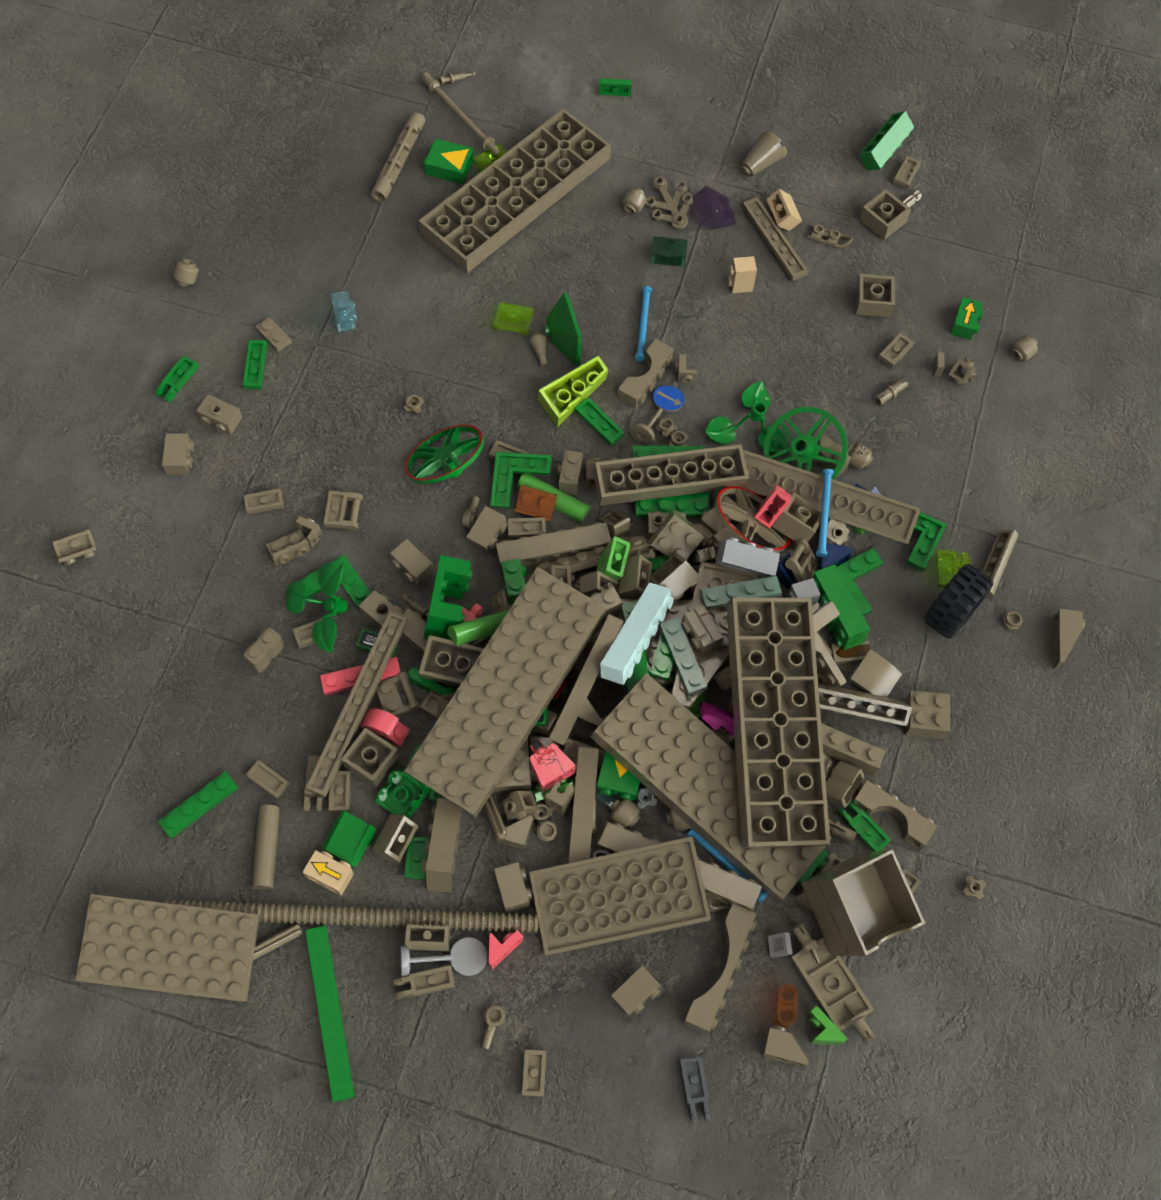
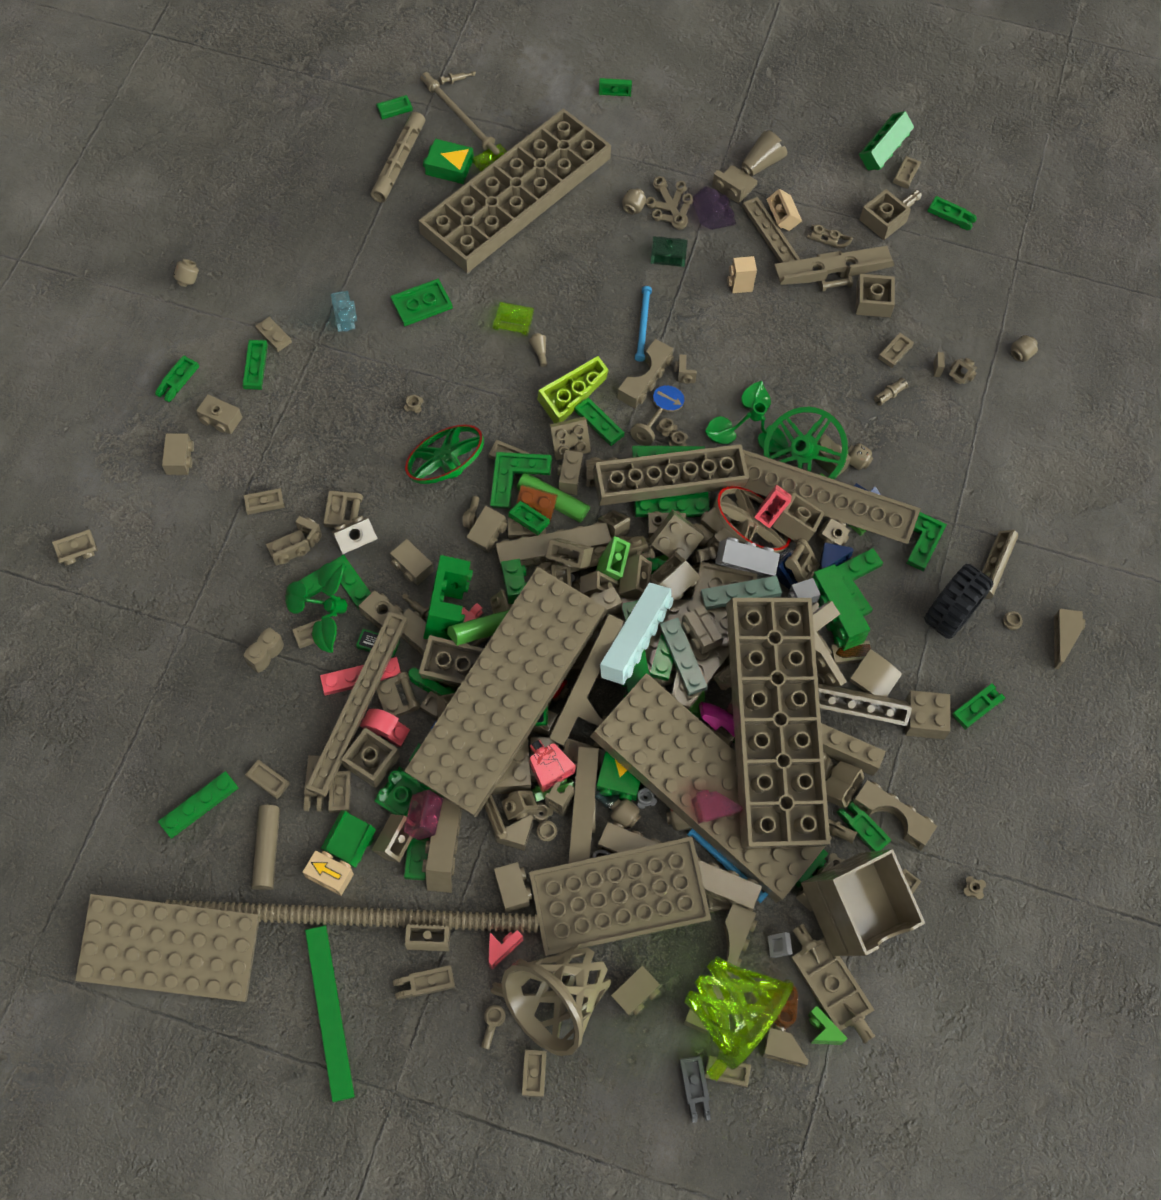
(277, 940): dark tan axle -> none
(365, 534): none -> brick
(394, 107): none -> green tile
(421, 302): none -> green plate
(423, 815): none -> clear pink brick
(466, 957): light grey piece -> none
(529, 518): none -> green plate
(550, 975): none -> dark tan piece
(564, 329): green slope -> none
(568, 432): none -> dark tan plate
(569, 553): none -> dark tan brick
(713, 806): none -> clear pink slope
(734, 183): none -> dark tan bracket
(736, 1077): none -> dark tan tile
(757, 1018): none -> clear neon green piece
(827, 473): dark azure bar -> none
(864, 262): none -> dark tan piece
(948, 565): clear neon green plate -> none
(952, 213): none -> green hinge
(966, 318): green brick -> none
(978, 706): none -> green plate

